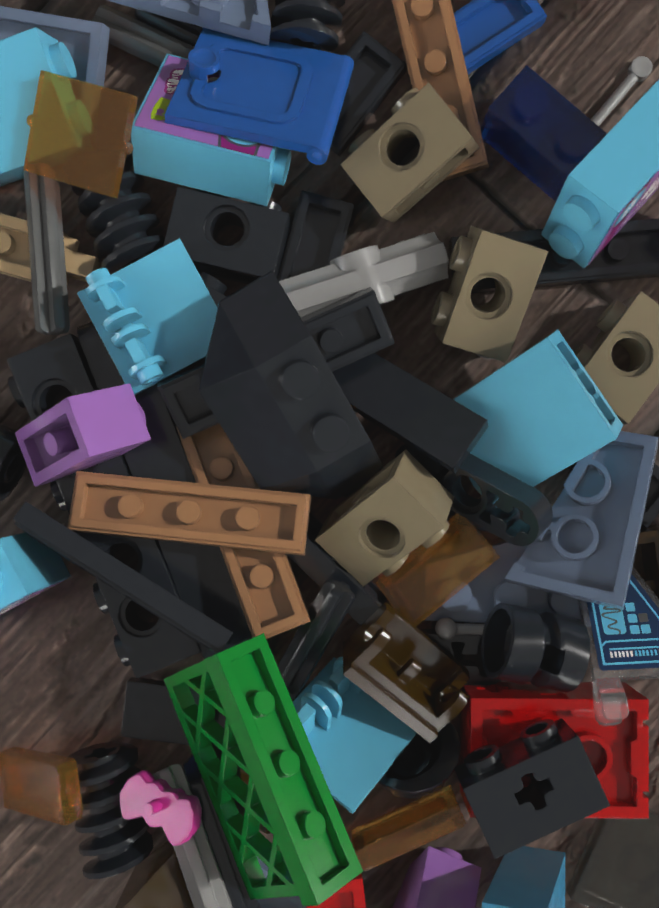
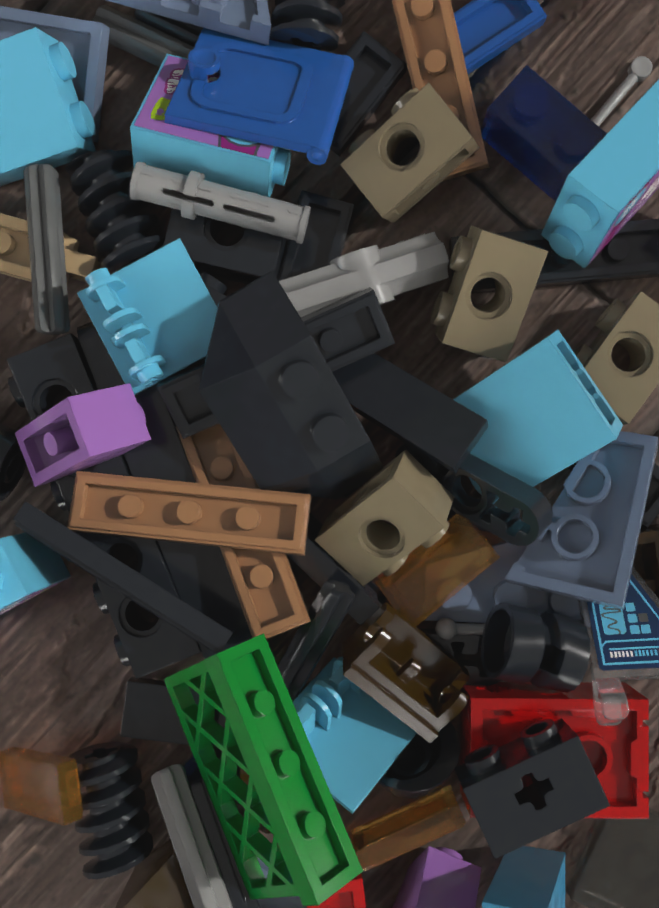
(80, 133): clear orange piece -> none
(161, 806): dark pink piece -> none
(219, 202): none -> light grey pin

